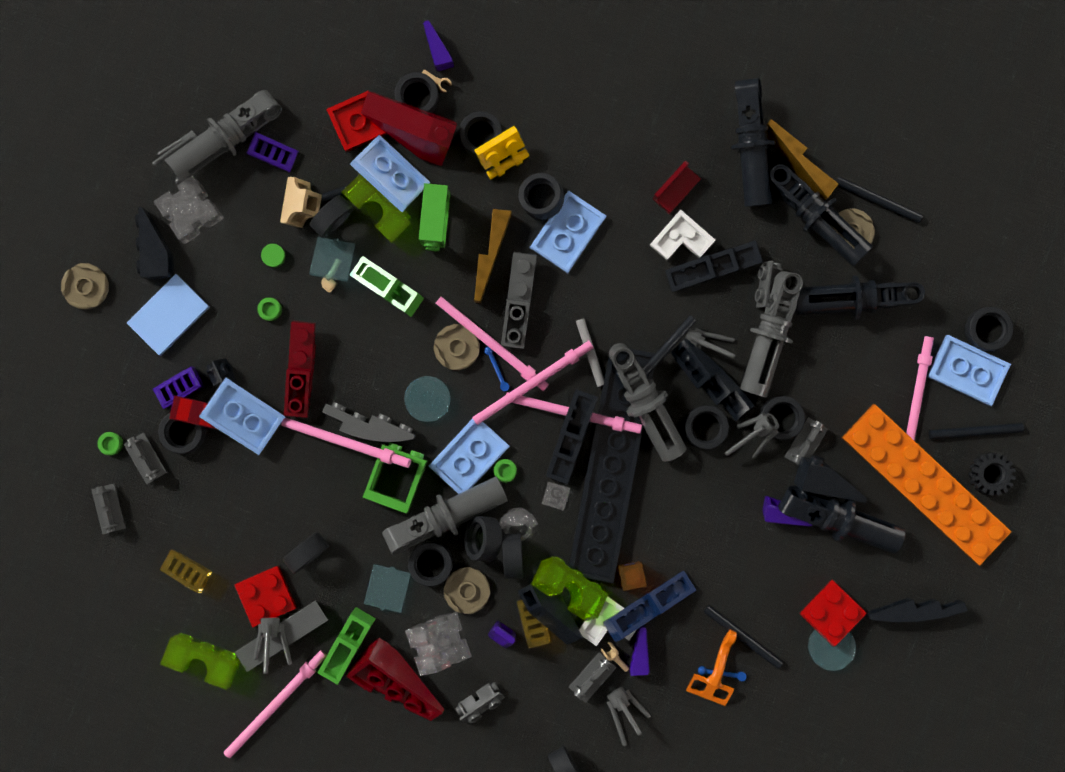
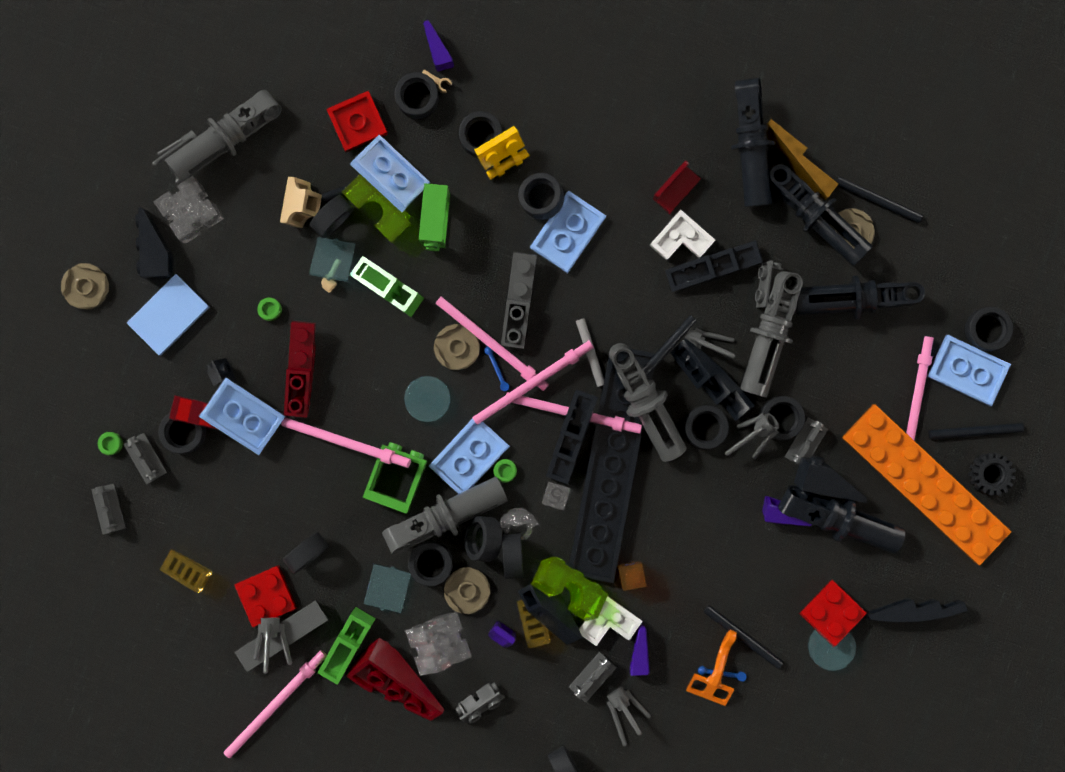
(195, 379): dark purple slope -> none
(220, 665): clear neon green arch -> none
(260, 156): dark purple slope -> none
(273, 255): bright green tile -> none
(377, 429): dark grey slope -> none
(417, 130): dark red wedge -> none
(499, 225): pearl gold slope -> none
(613, 655): tan hand -> none
(649, 606): dark blue slope -> none

